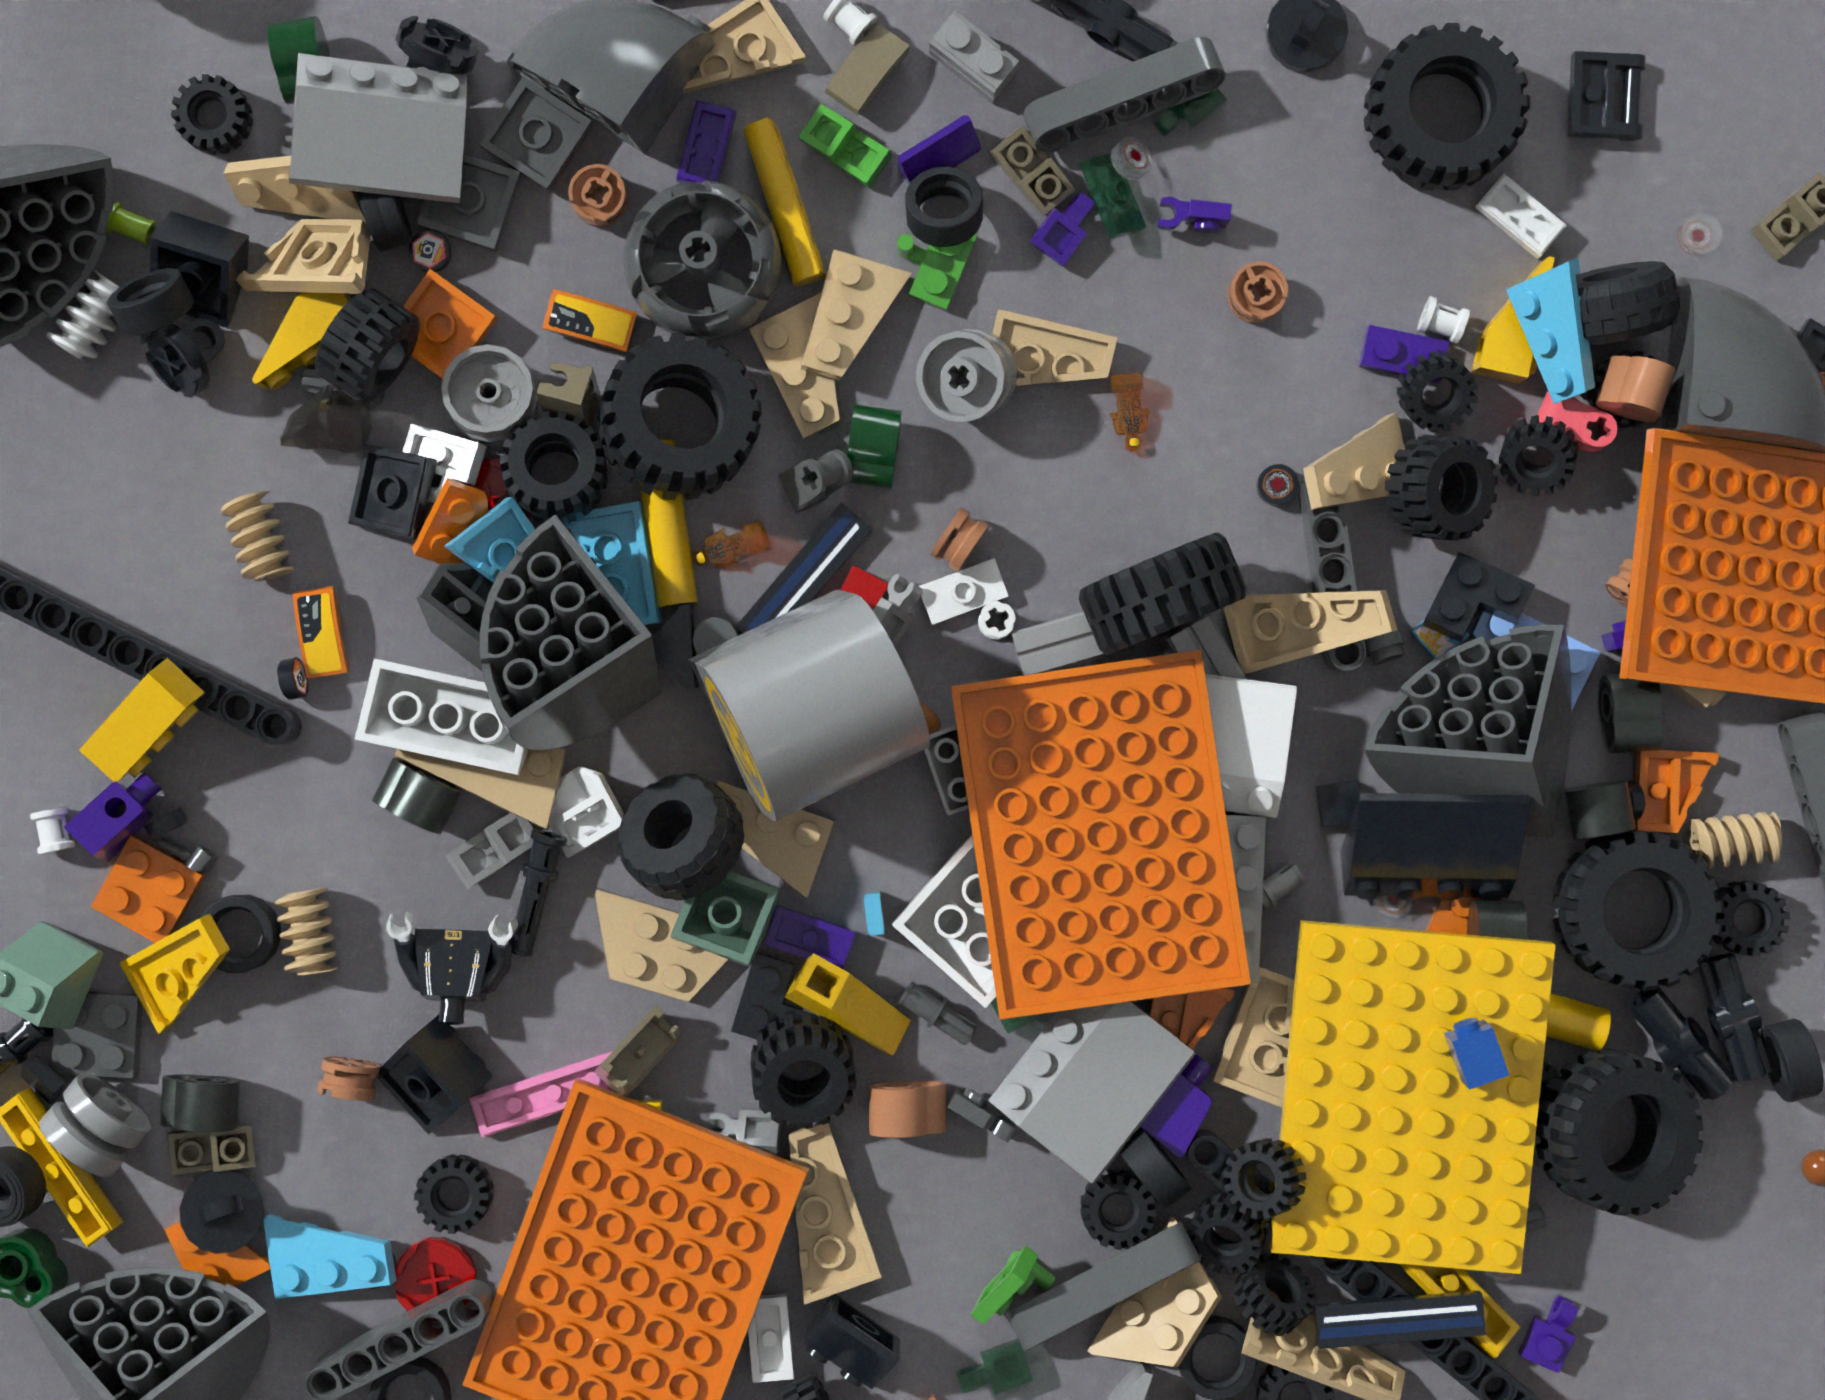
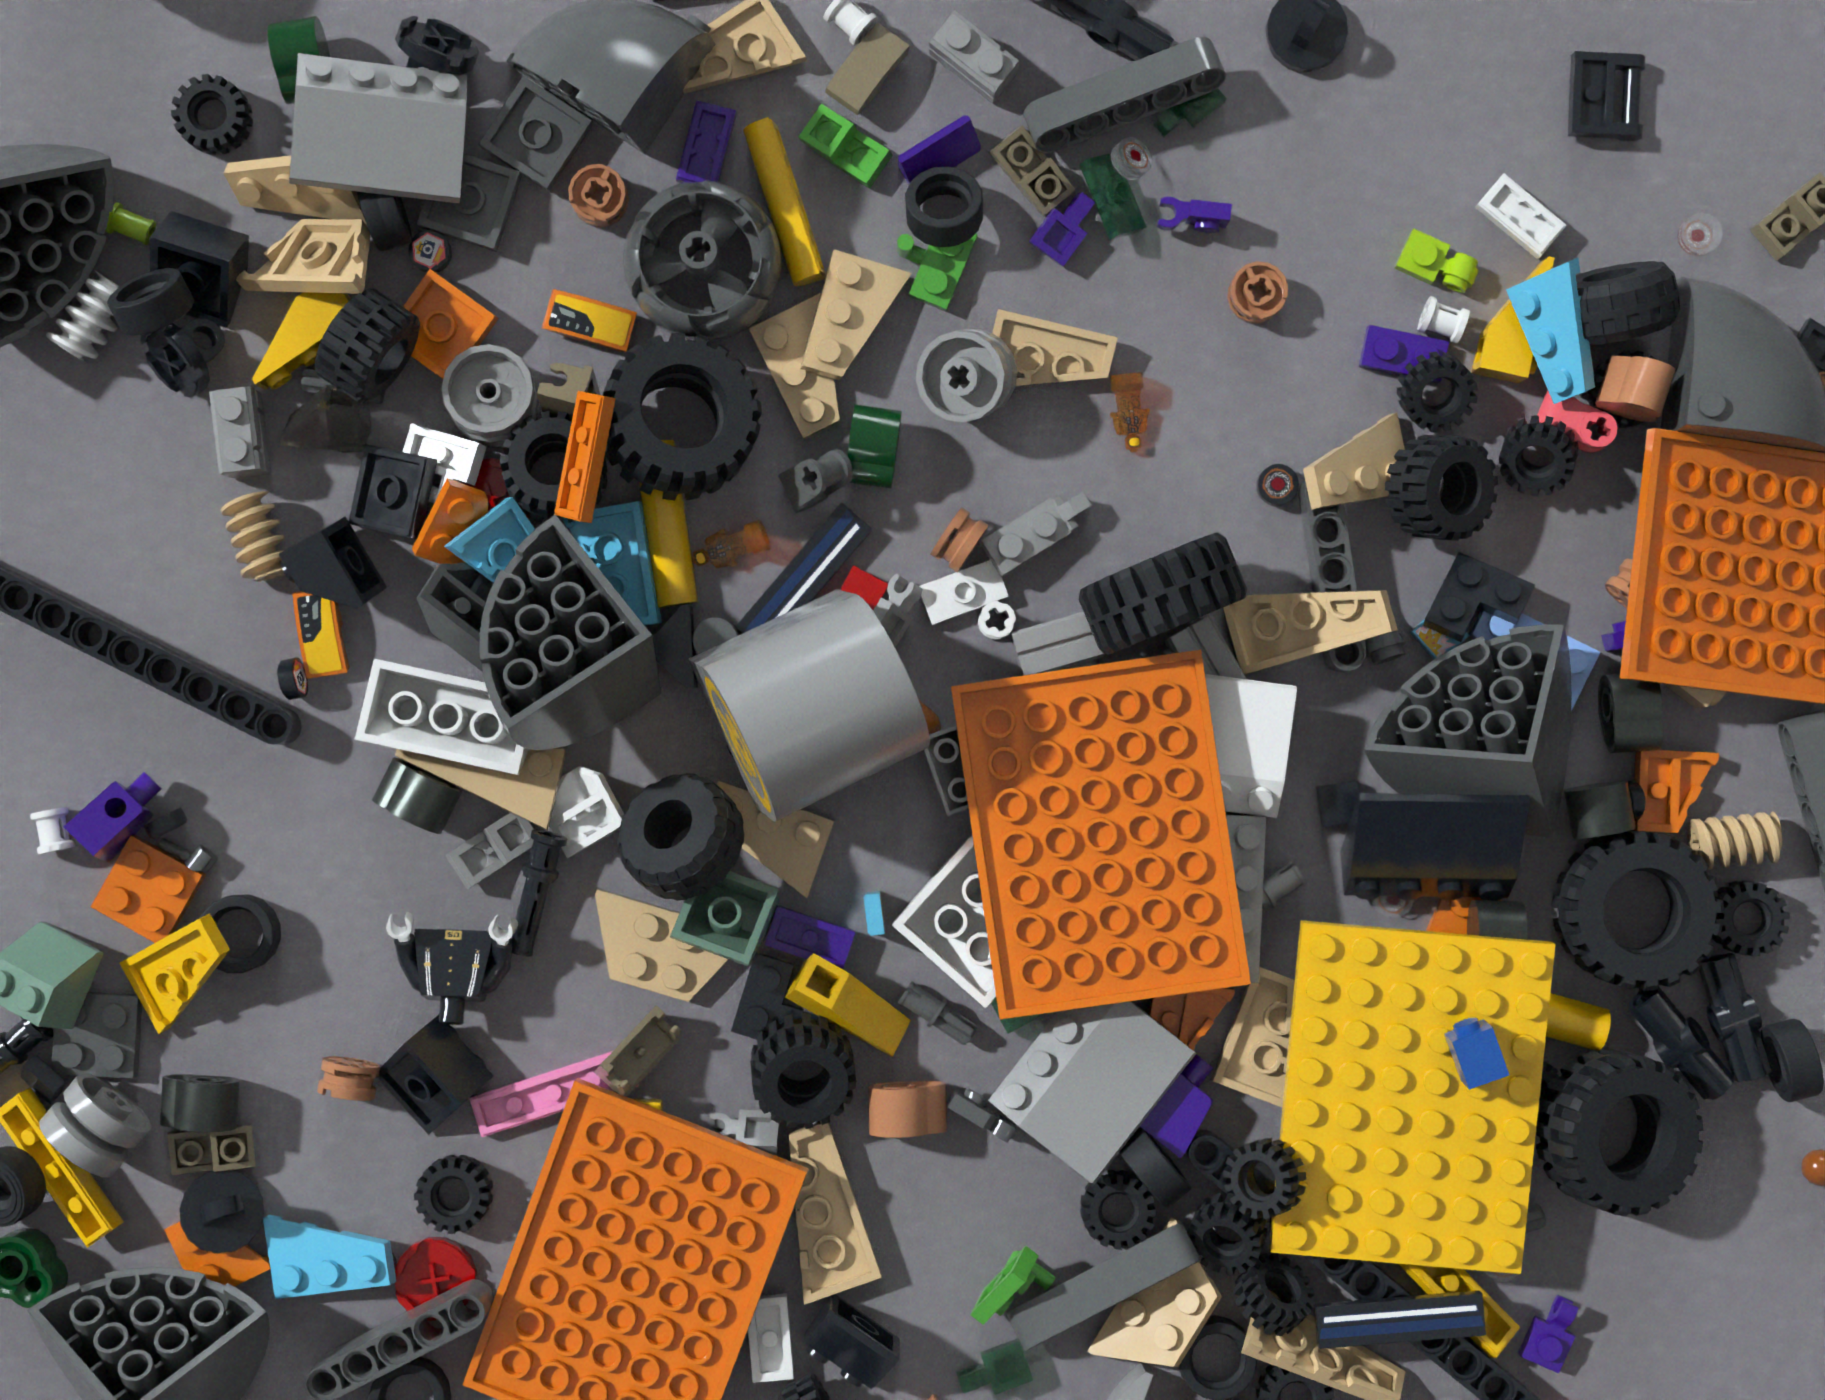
(143, 722): yellow brick -> none
(239, 432): none -> light grey brick
(306, 932): tan piece -> none
(333, 566): none -> black slope
(584, 456): none -> orange tile
(1033, 532): none -> light grey hinge
(1425, 258): none -> lime plate
(1478, 65): black tyre -> none

